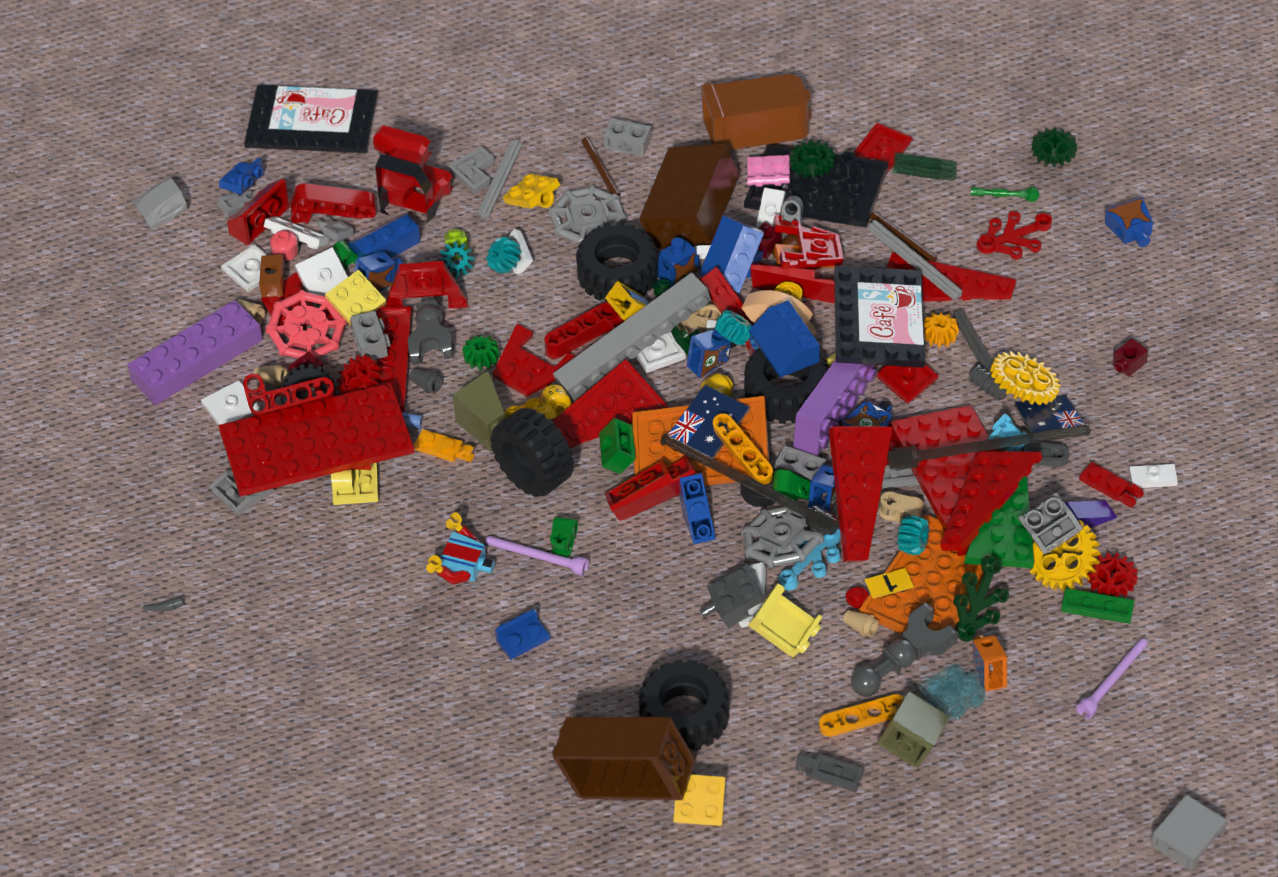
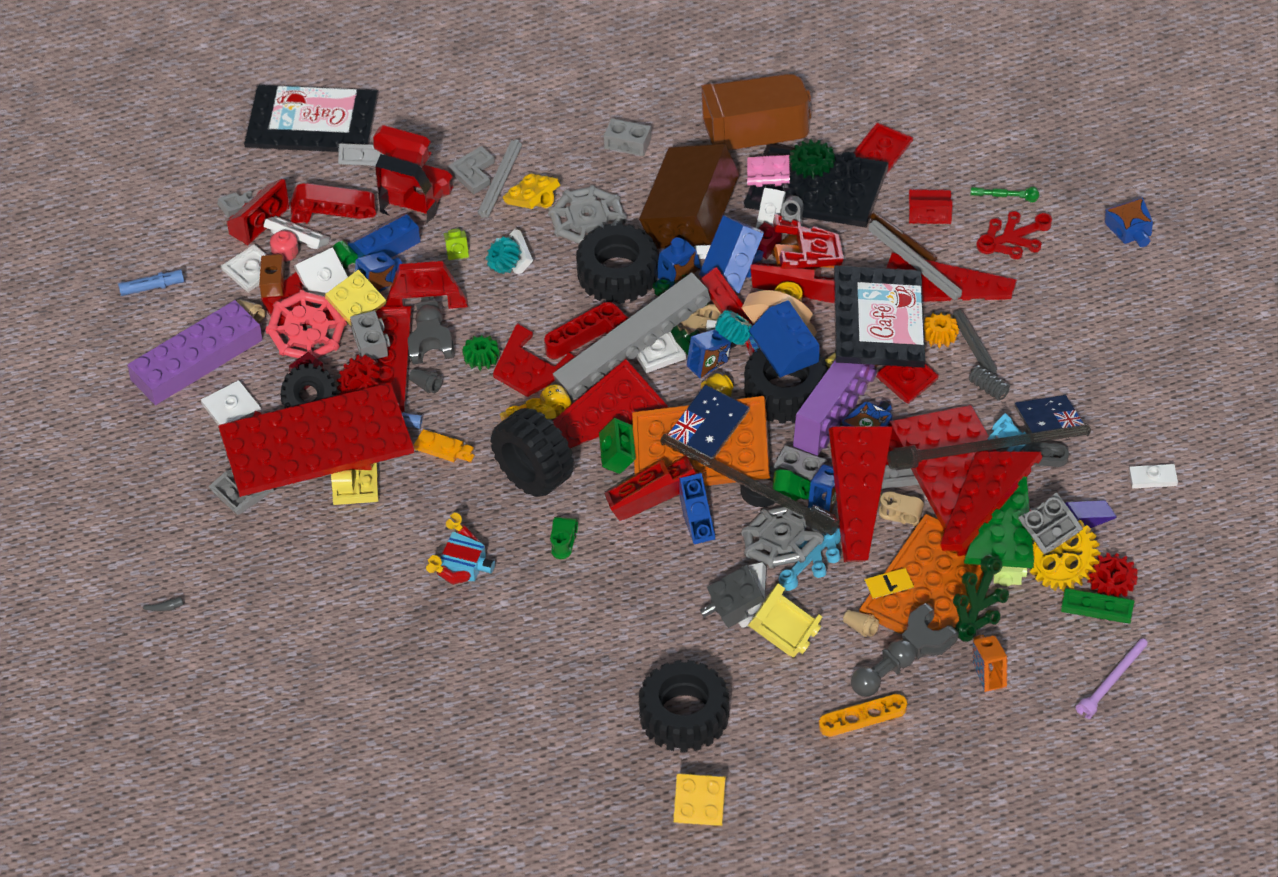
(148, 283): none -> medium blue pin
(160, 203): light grey slope -> none
(242, 176): blue bracket -> none
(272, 374): tan cone -> none
(289, 392): red beam -> none
(336, 230): light grey plate -> none
(358, 155): none -> light grey plate
(463, 264): teal gear -> none
(478, 409): olive slope -> none
(521, 634): blue bracket -> none
(575, 564): lavender piece -> none
(600, 166): reddish brown bar -> none
(617, 297): yellow torso -> none
(624, 758): reddish brown container -> none
(740, 450): light orange beam -> none
(831, 771): dark grey hinge -> none
(856, 596): red plate -> none
(913, 535): teal gear -> none
(913, 730): olive slope -> none
(924, 167): clear green tile -> none
(930, 207): none -> red bracket
(953, 692): clear light blue plate -> none
(1010, 576): none -> yellowish green bracket
(1025, 378): yellow gear -> none
(1044, 148): dark green gear -> none
(1110, 484): red hinge -> none
(1130, 357): dark red brick -> none
(1188, 832): light grey panel -> none

